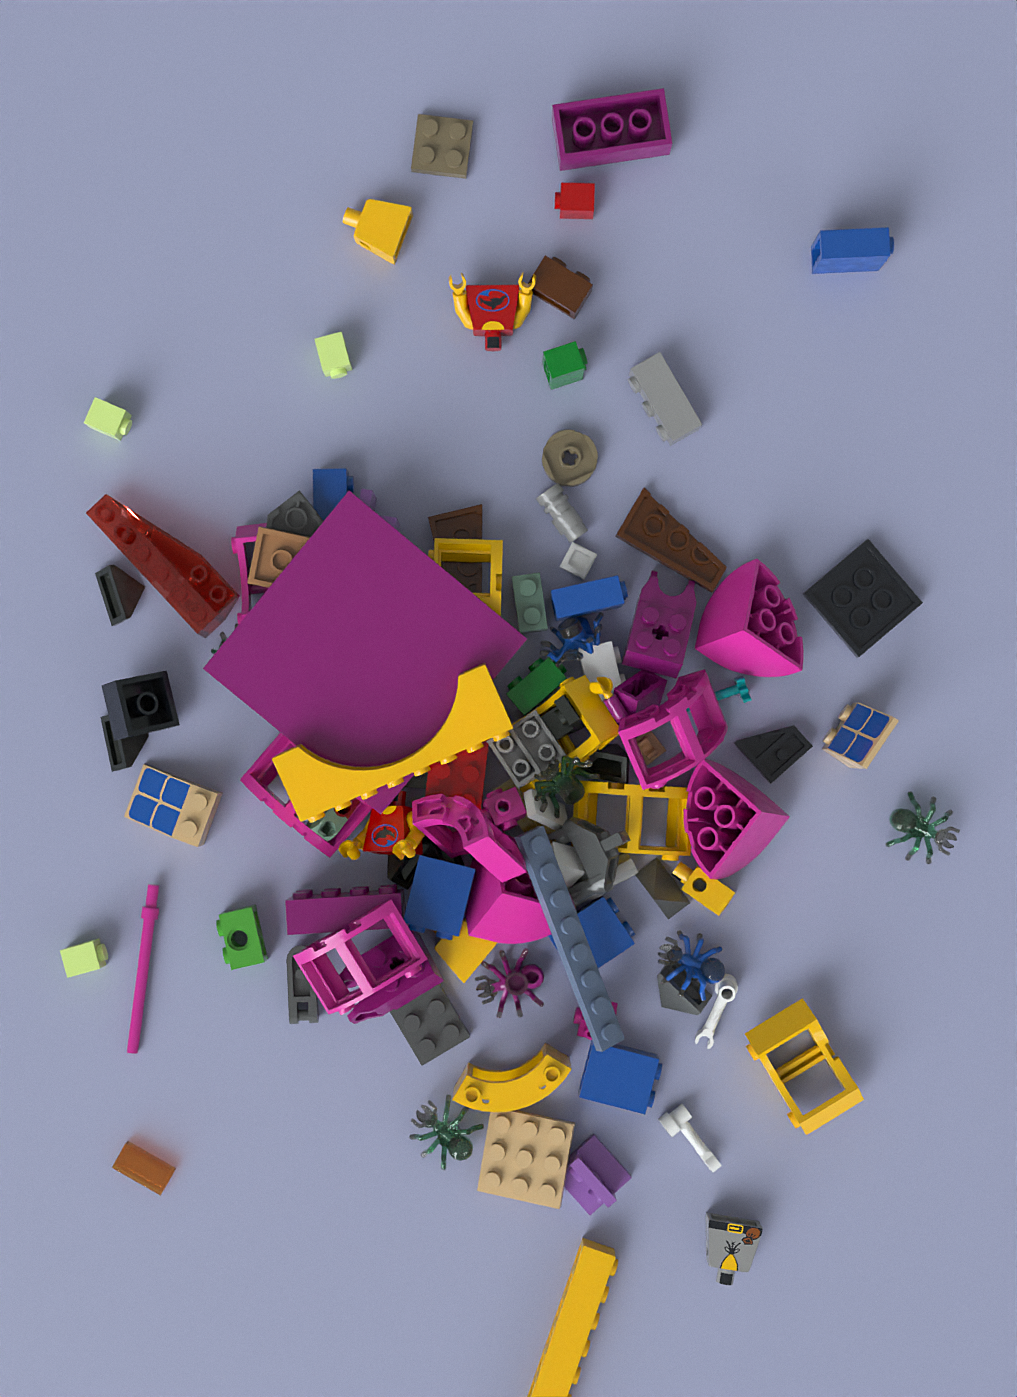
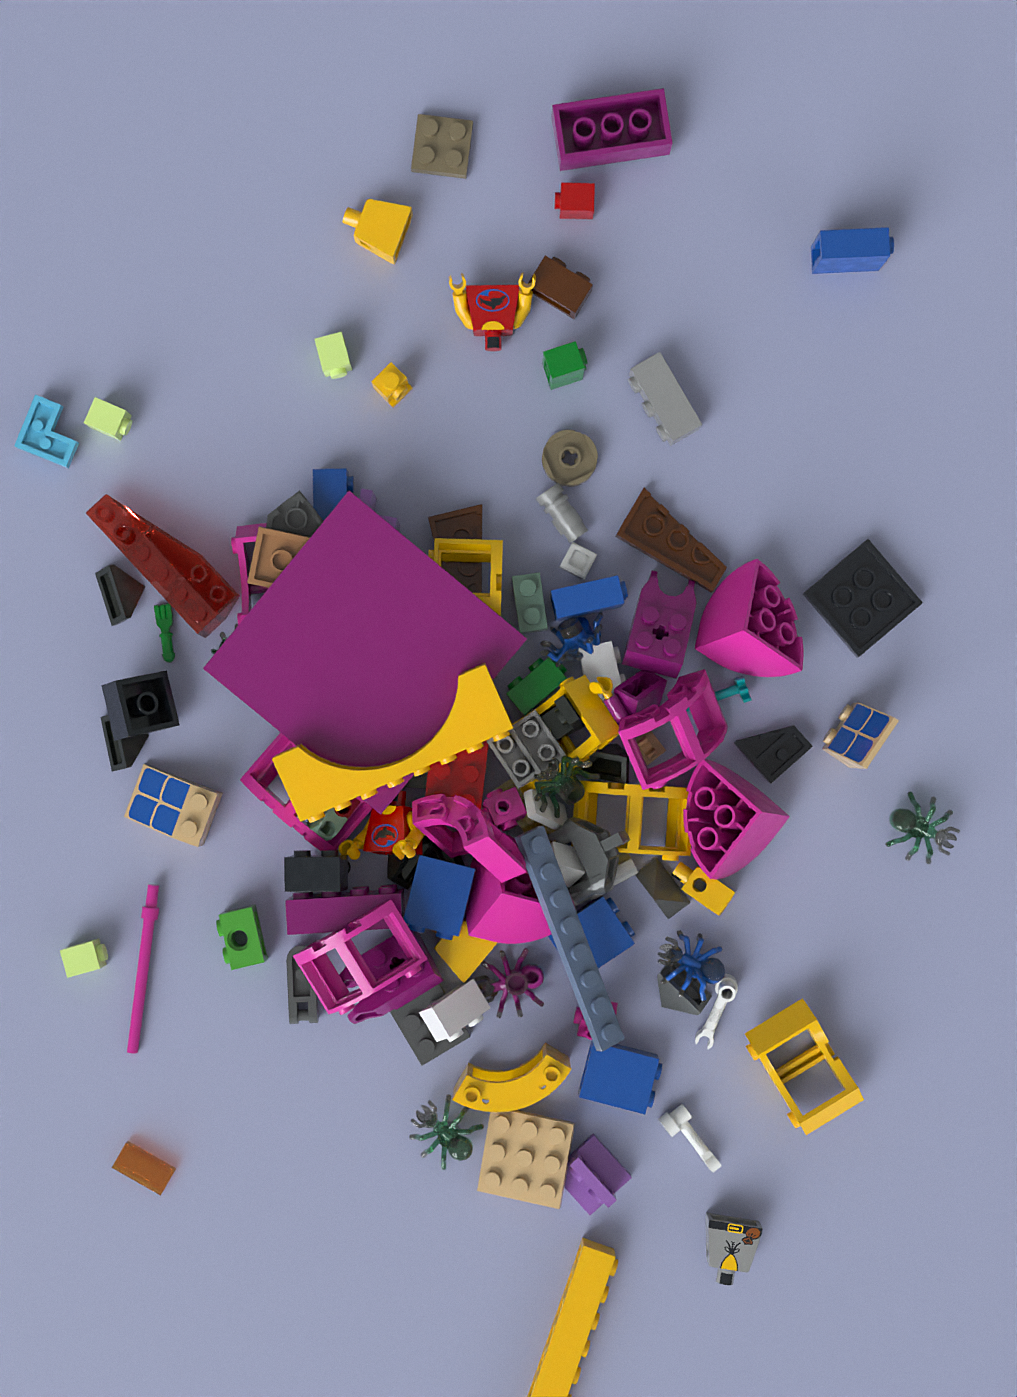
(38, 433): none -> medium azure plate
(164, 621): none -> green piece
(316, 872): none -> black brick
(391, 384): none -> yellow brick
(455, 1010): none -> white brick

